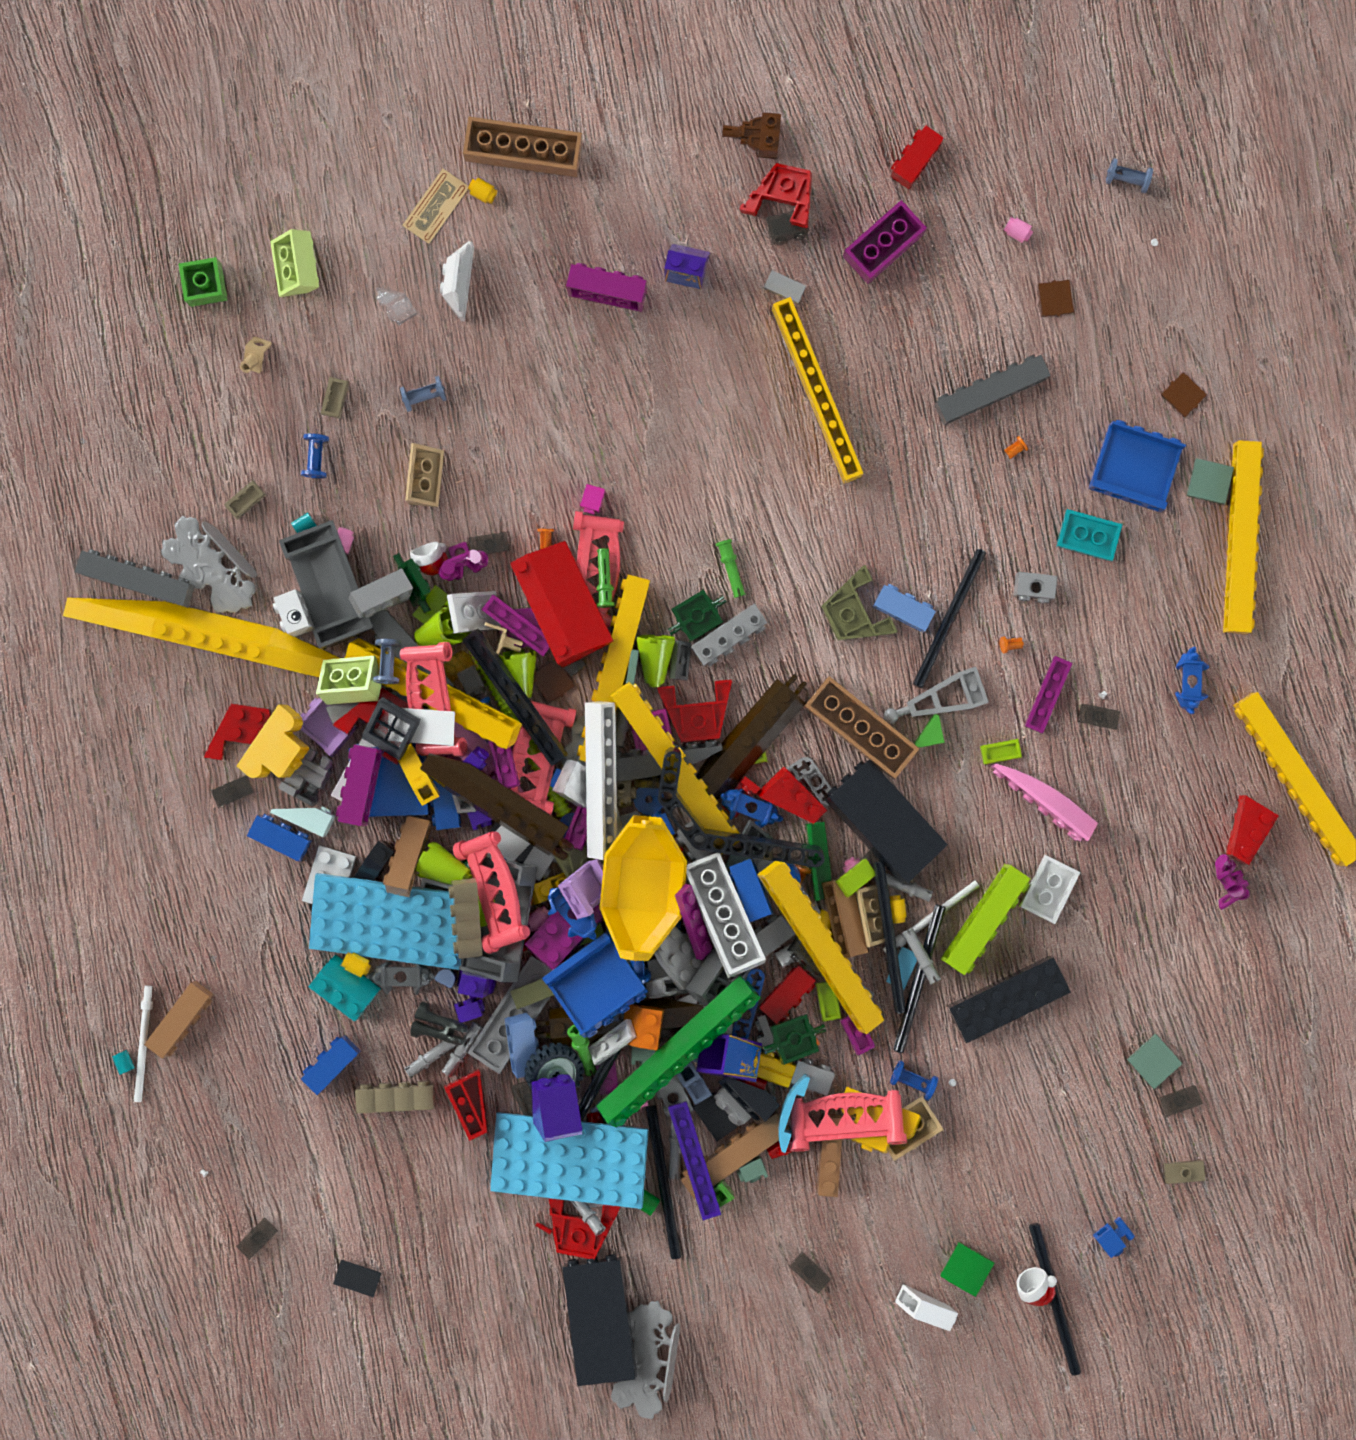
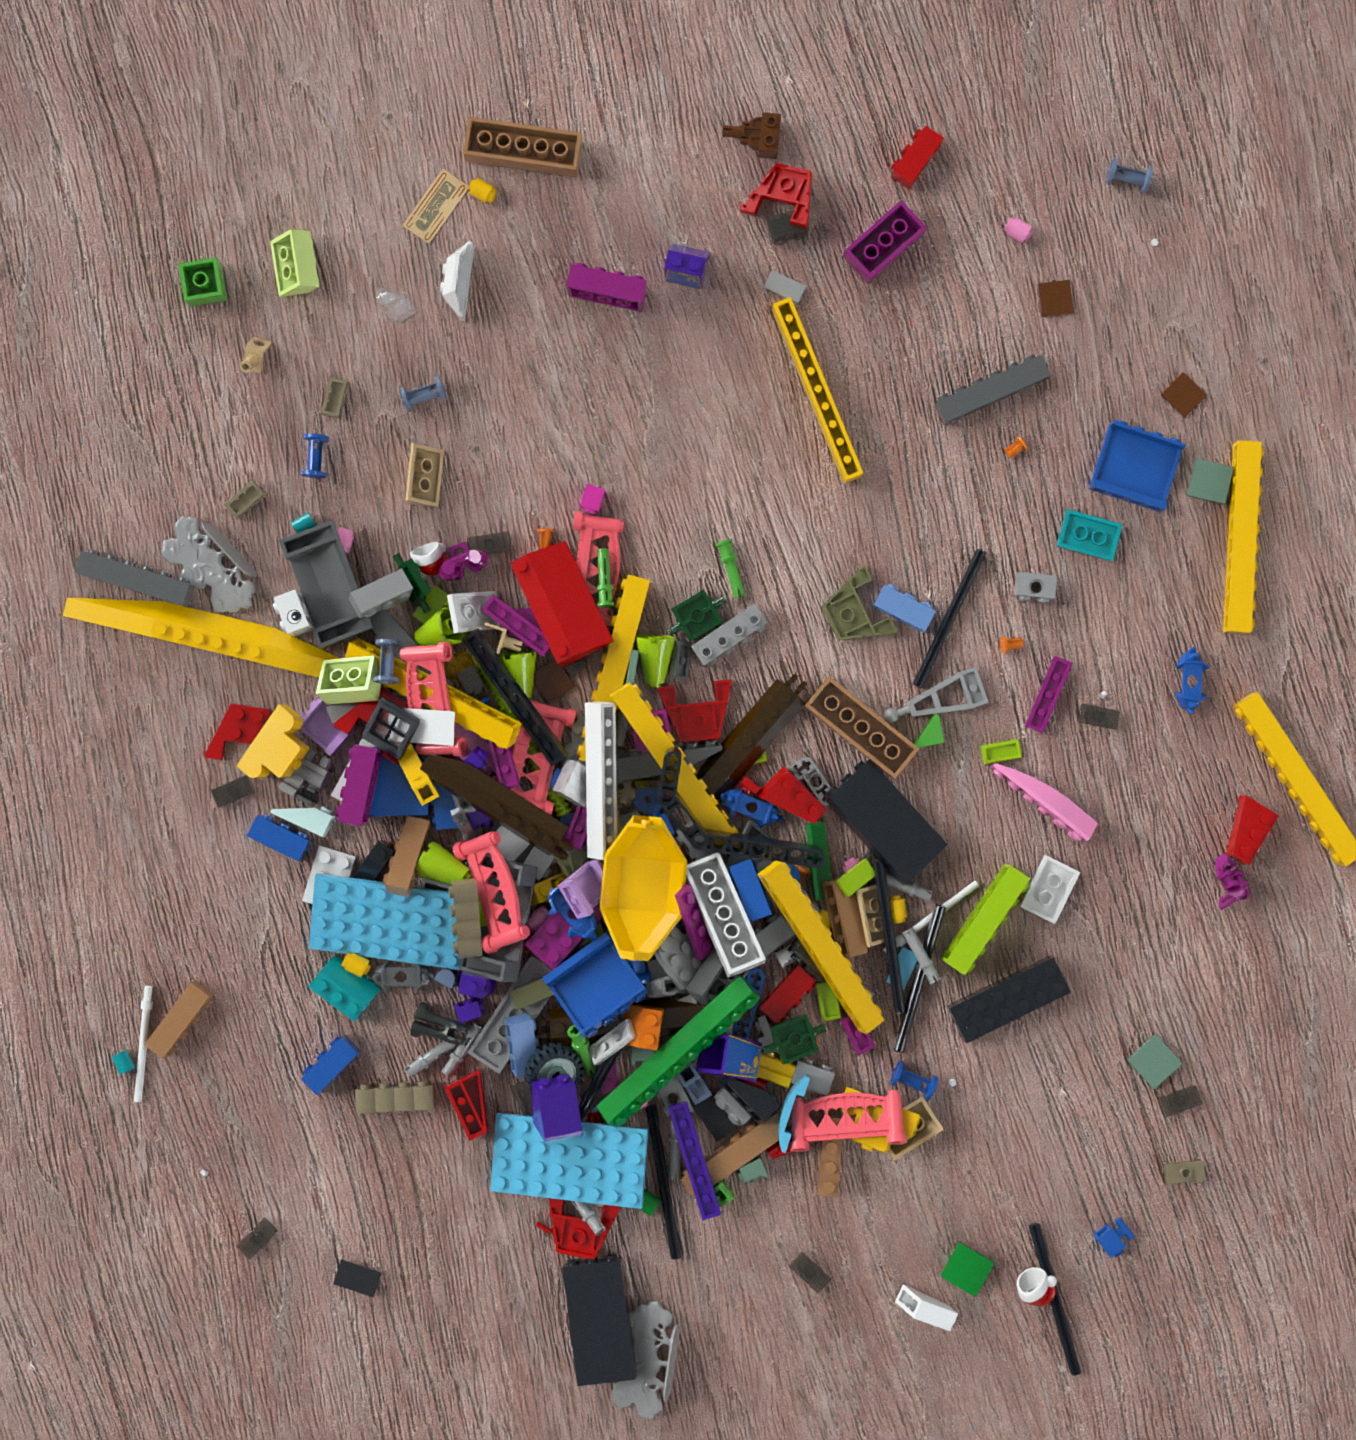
(463, 824): none -> dark grey hinge

